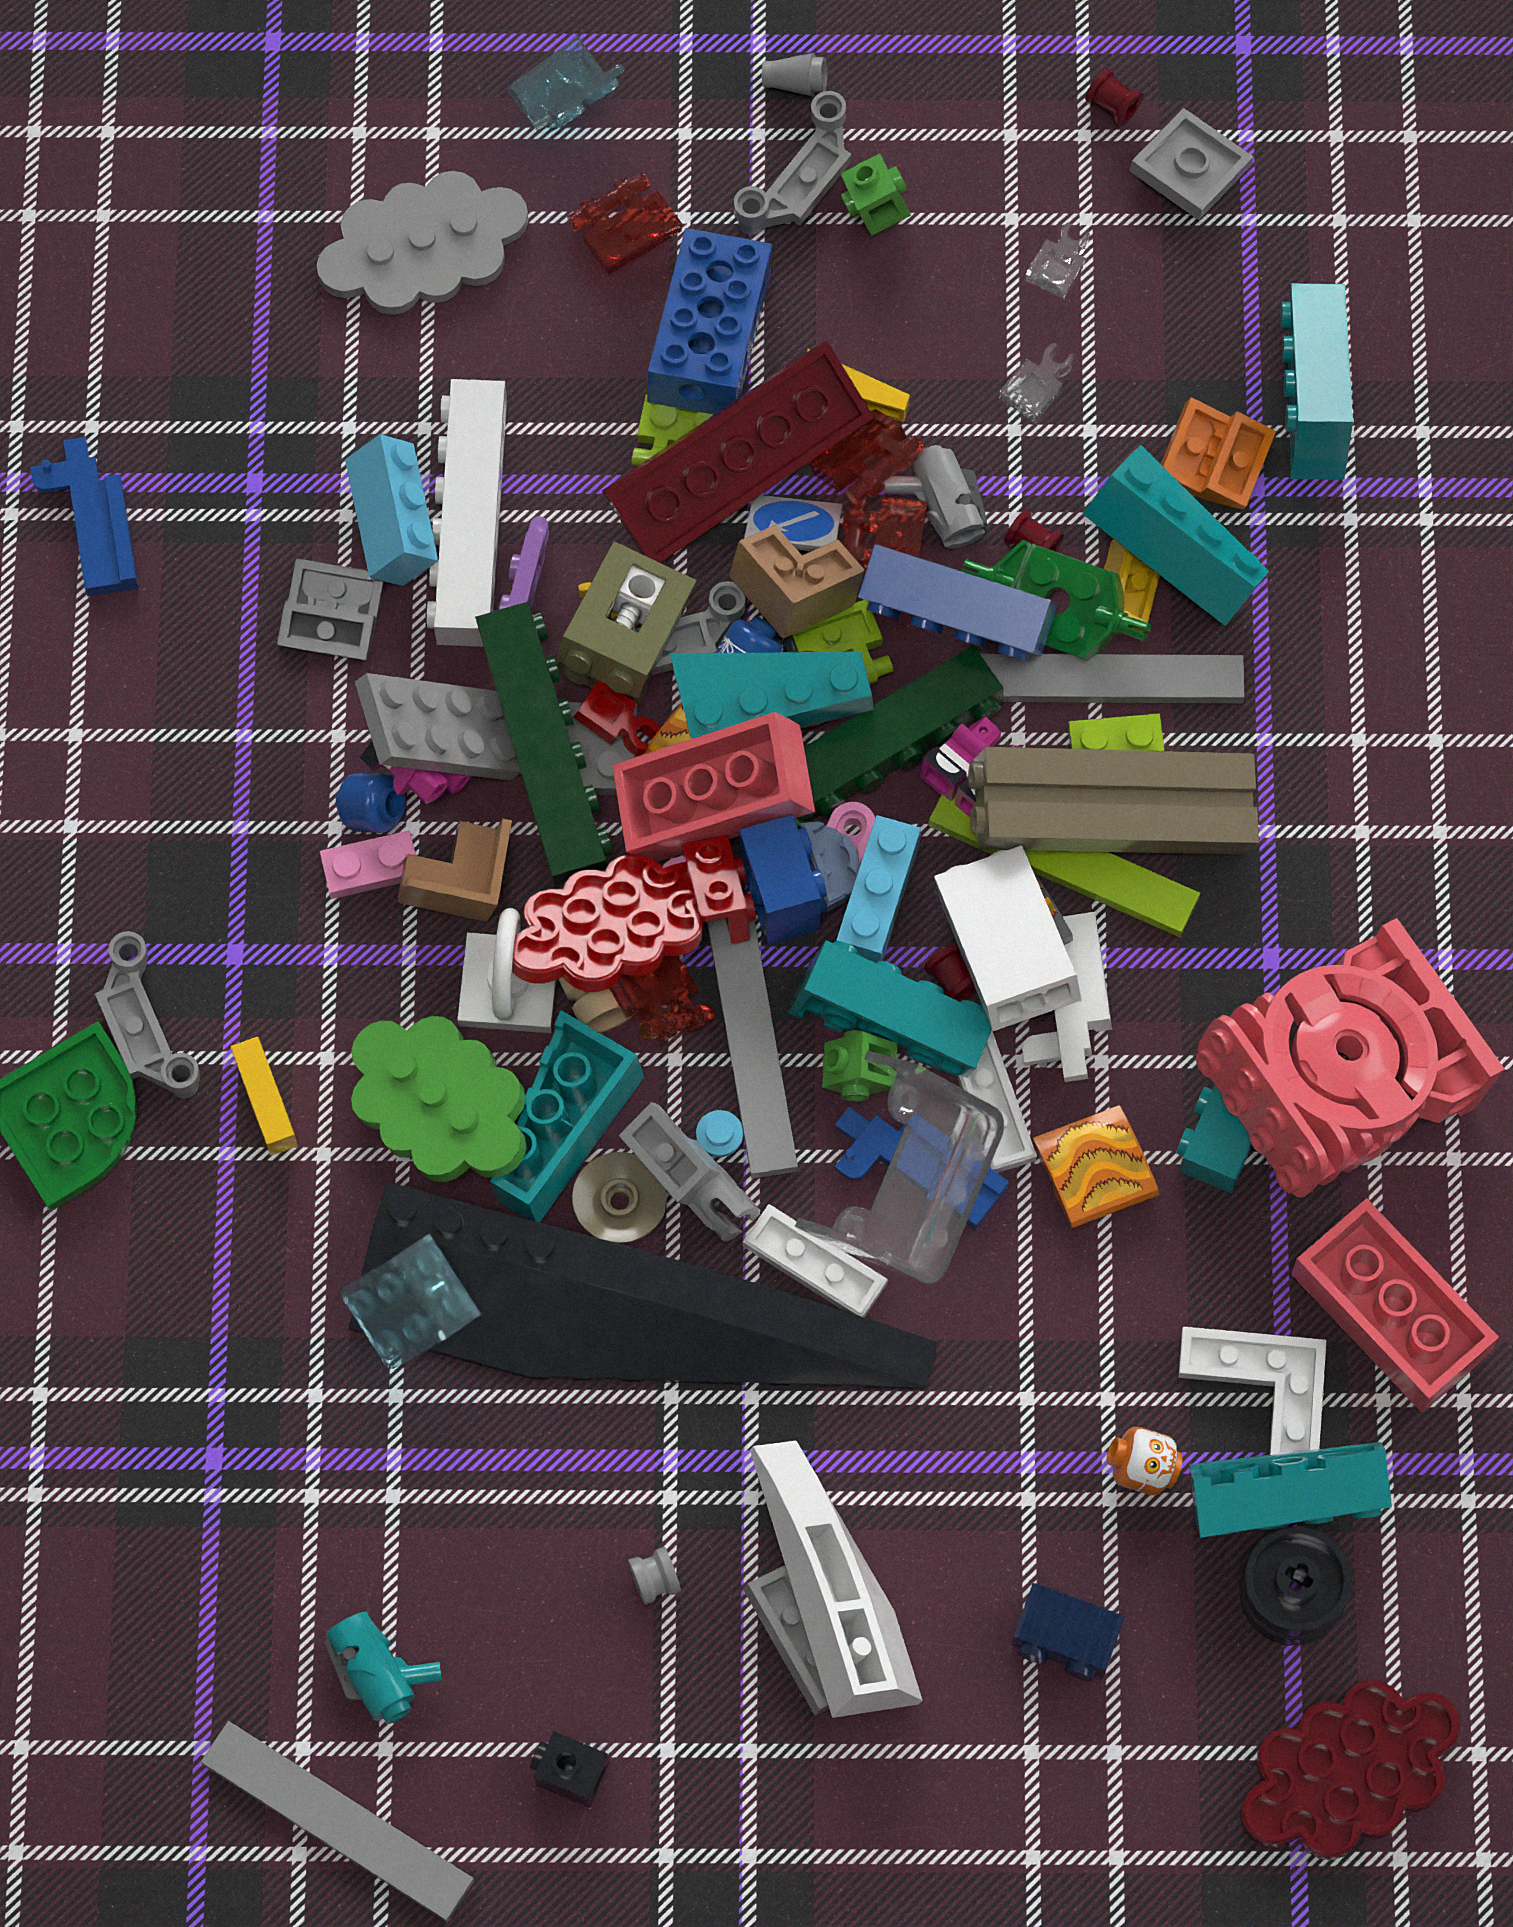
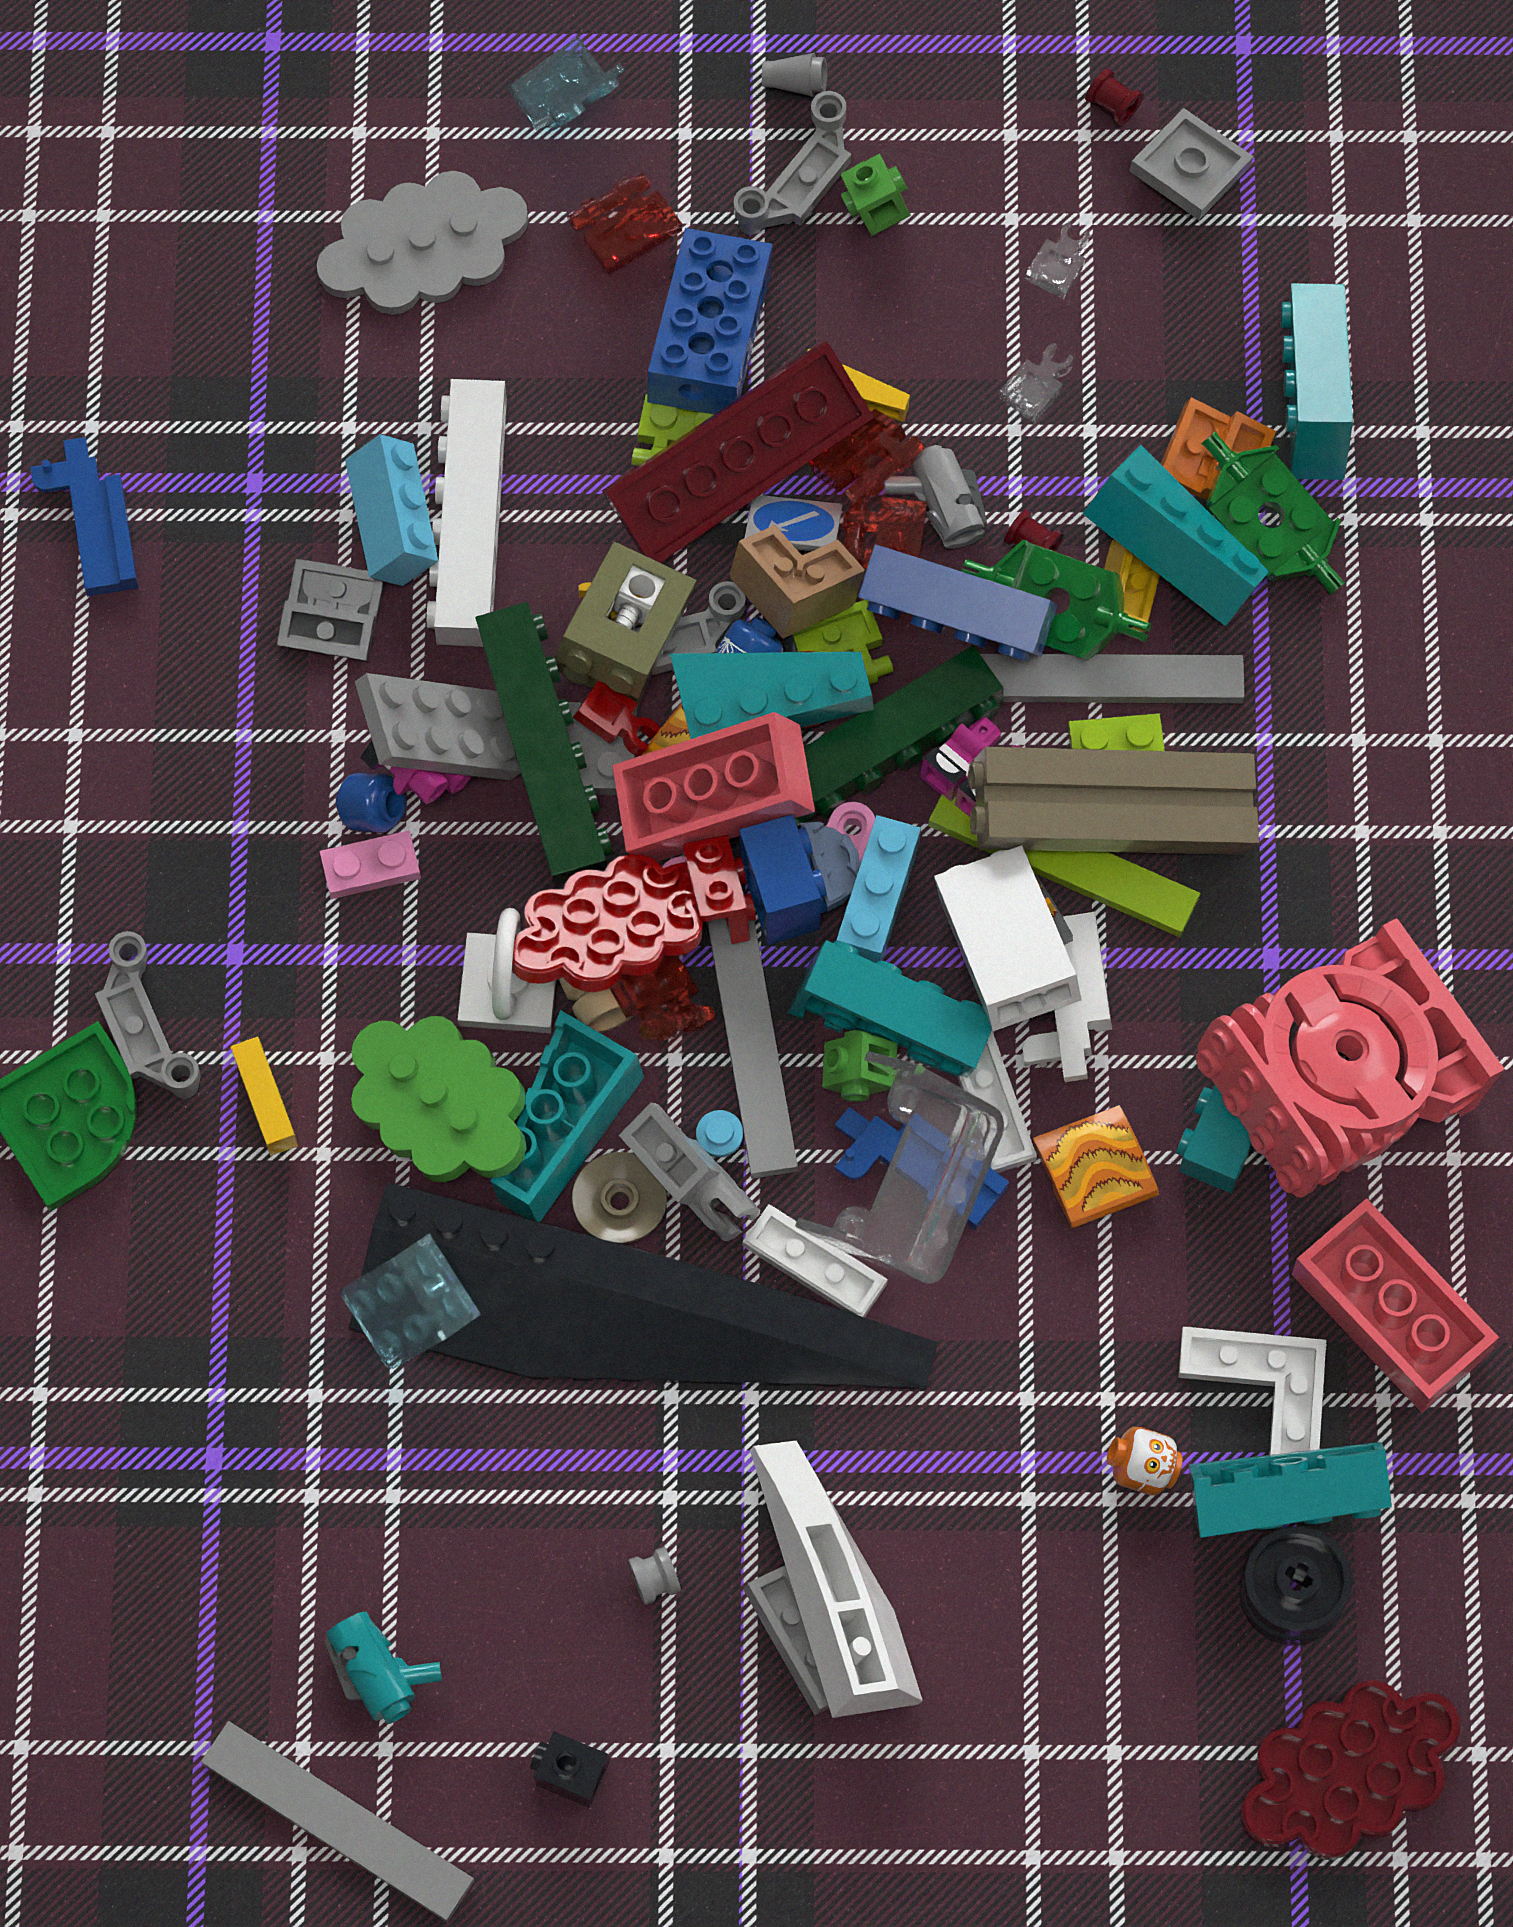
(468, 883): medium nougat panel -> none
(527, 567): medium lavender hinge -> none
(951, 972): dark red bush -> none
(1067, 1632): dark blue brick -> none
(1260, 480): none -> green plate

